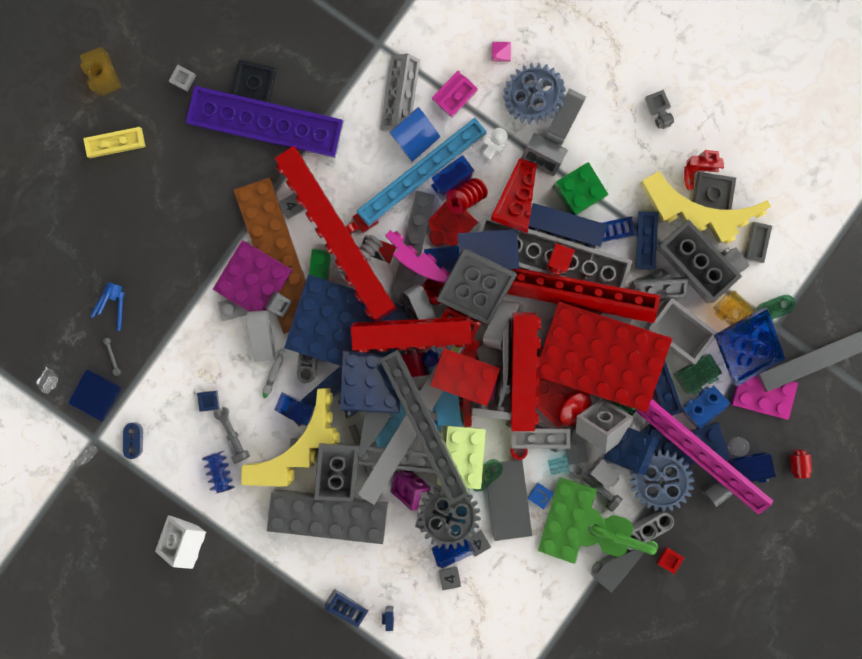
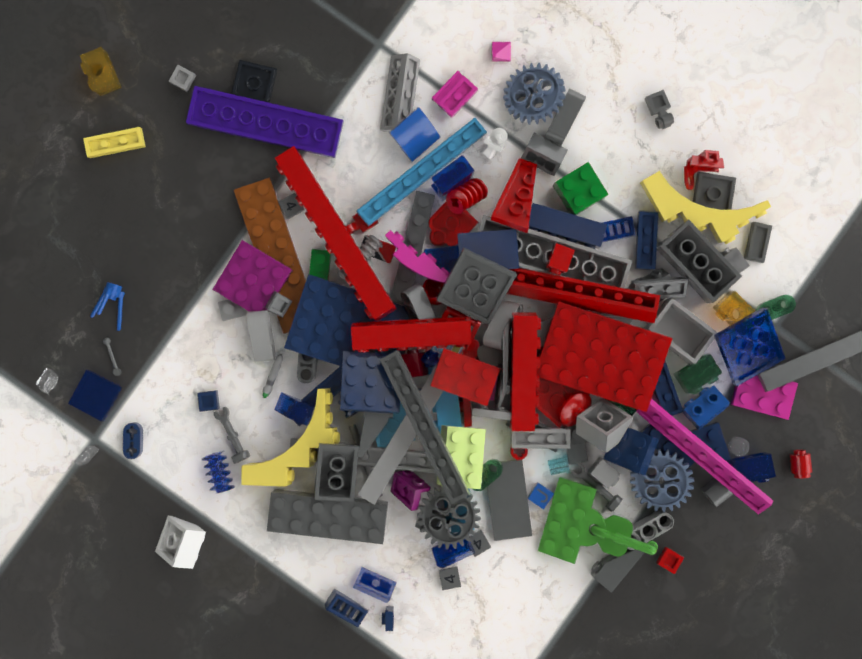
(374, 585): none -> clear blue slope

